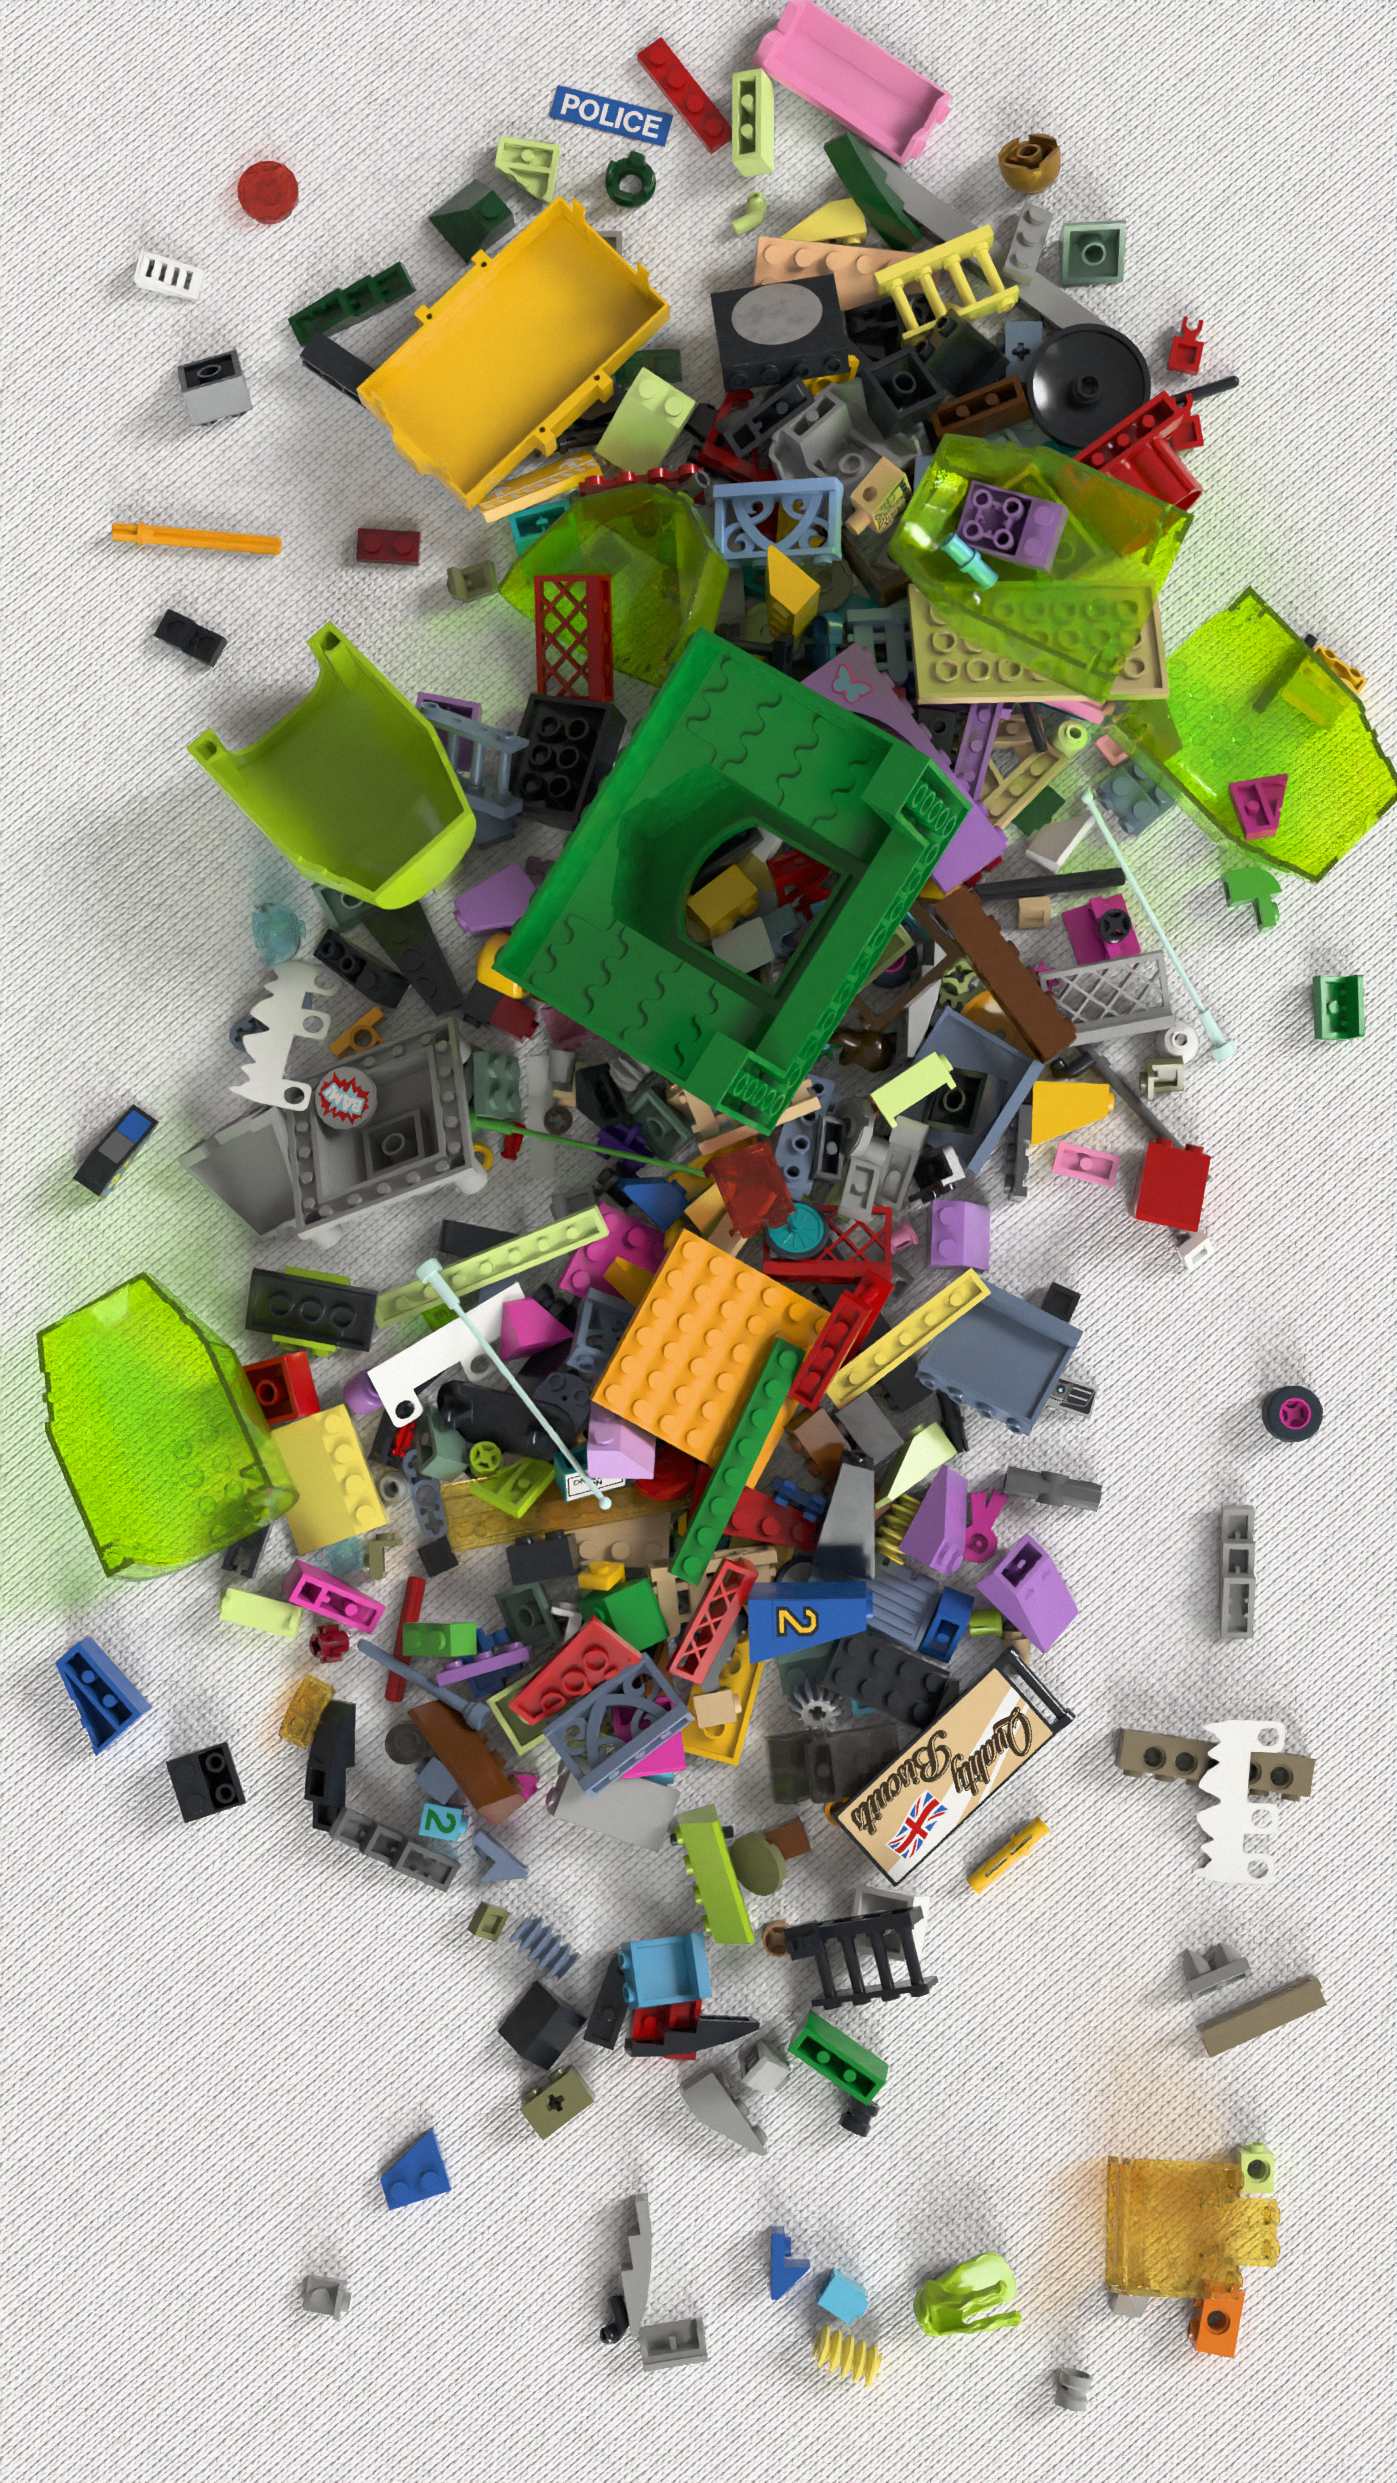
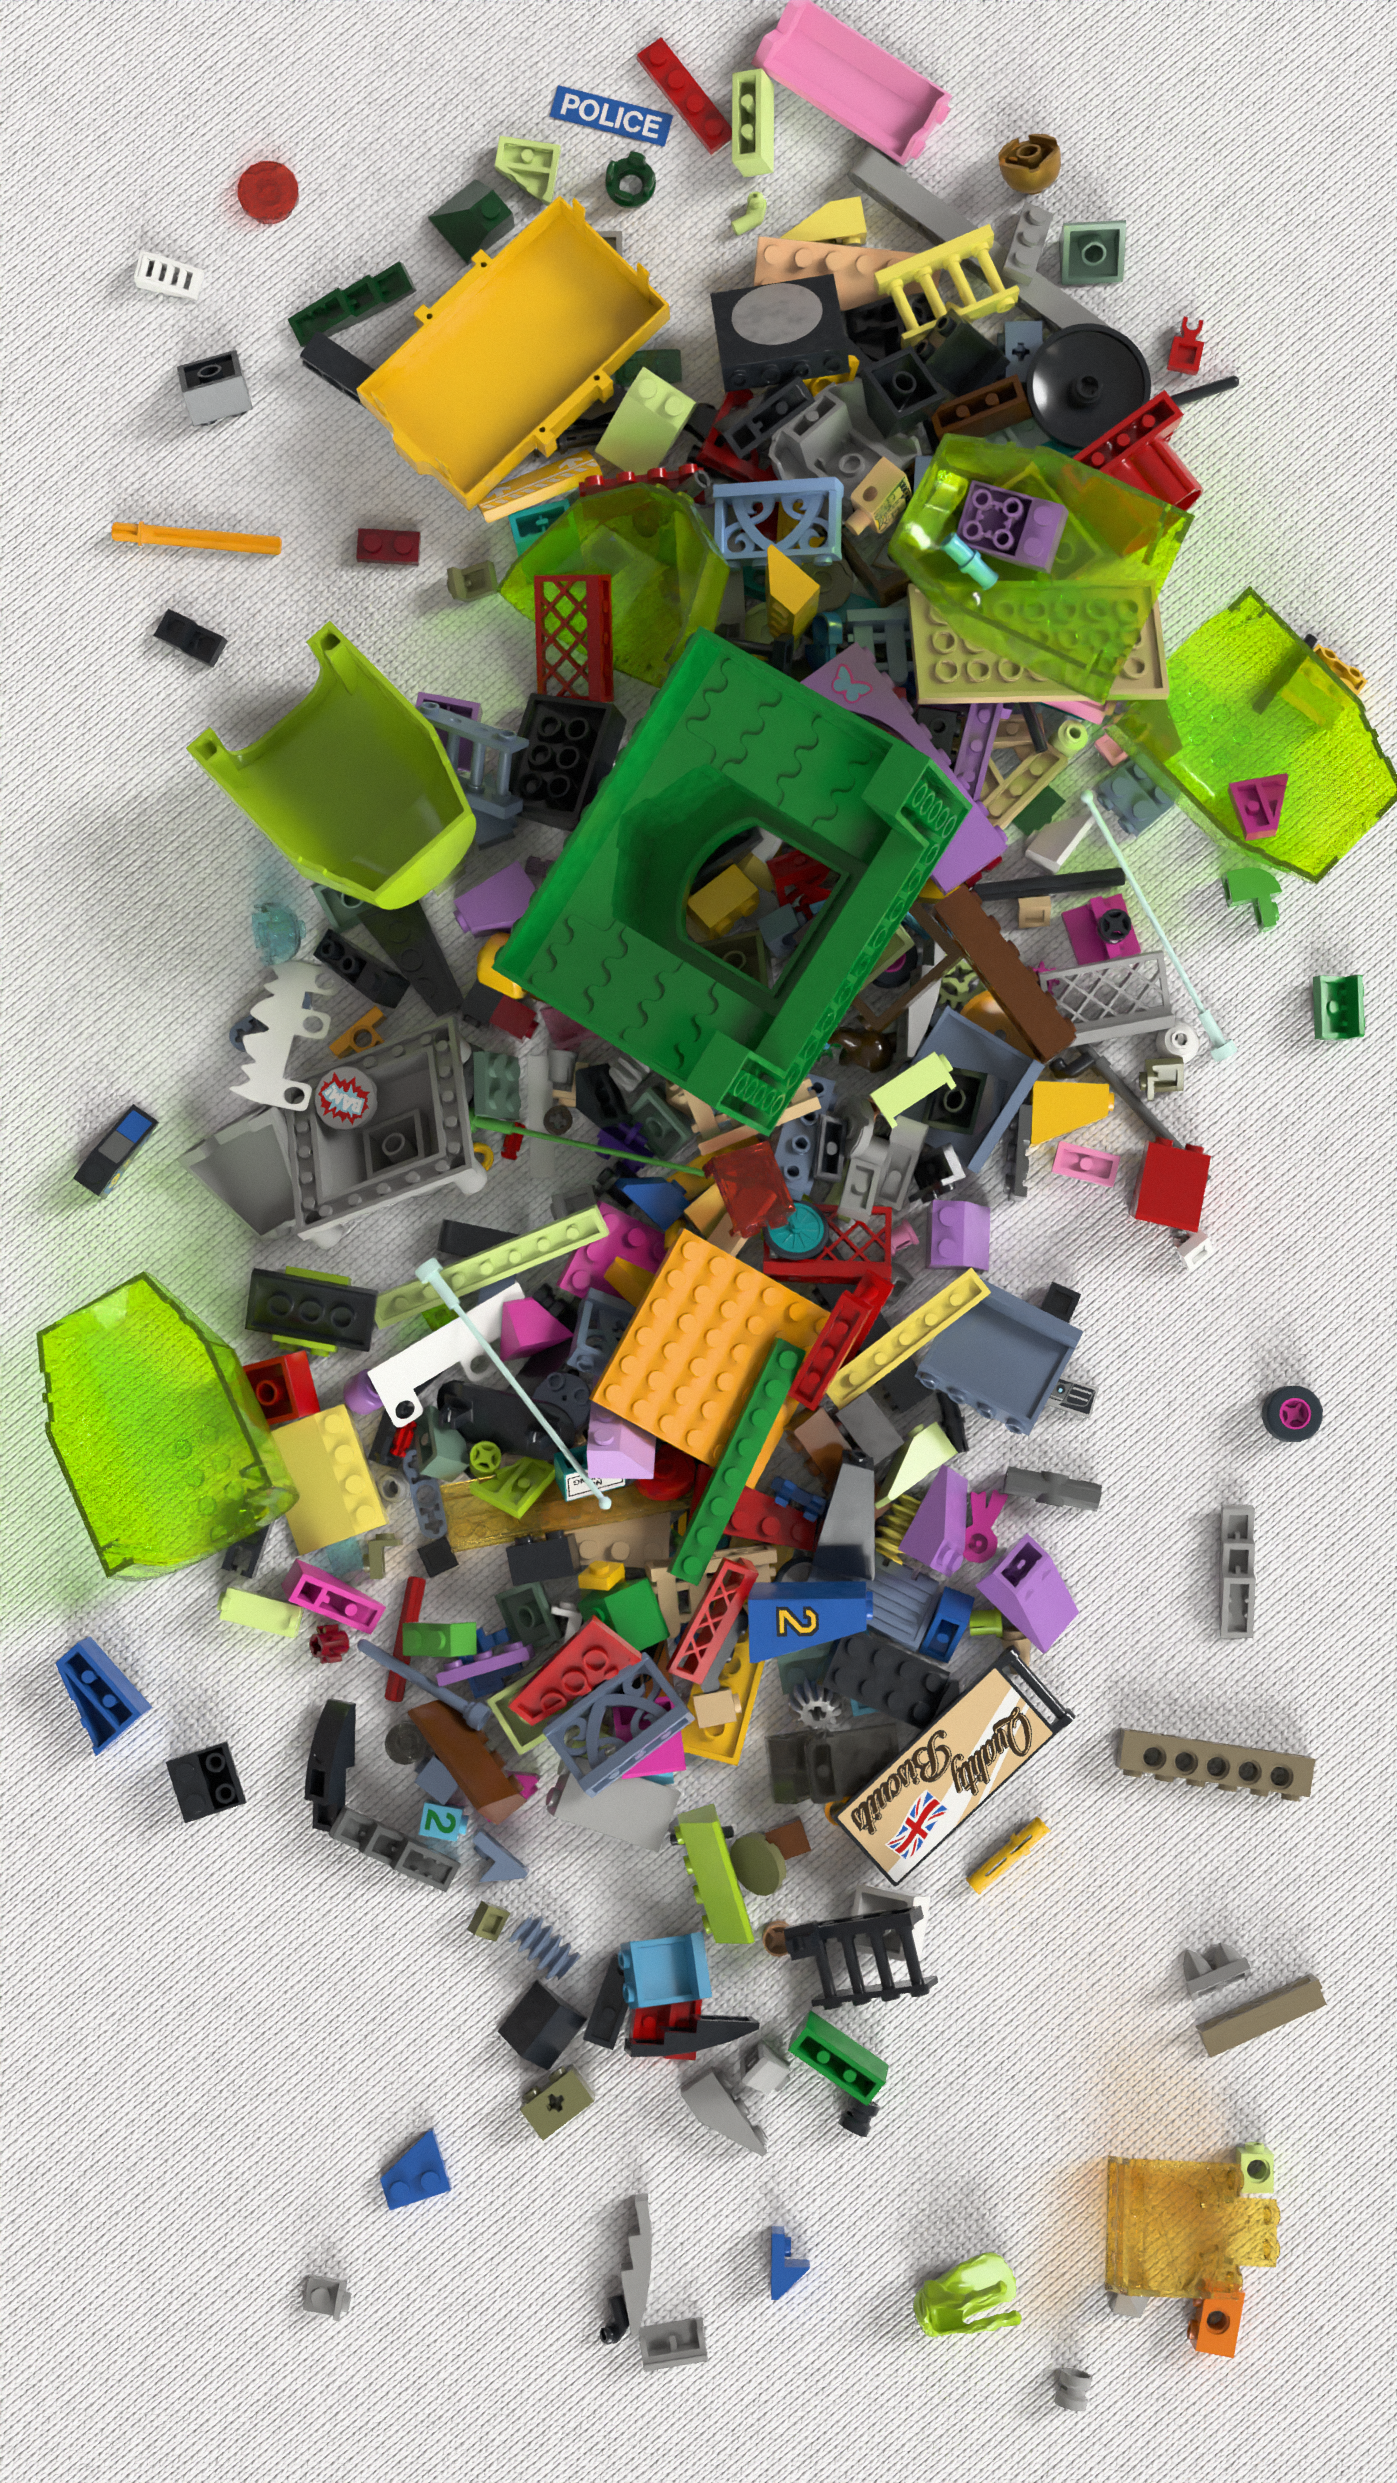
(304, 1711): clear yellow slope -> none
(745, 946): white sticker -> none
(842, 2297): medium azure brick -> none
(846, 2355): light yellow piece -> none
(871, 193): dark green slope -> none
(1189, 432): red plate -> none
(1233, 1815): white piece -> none

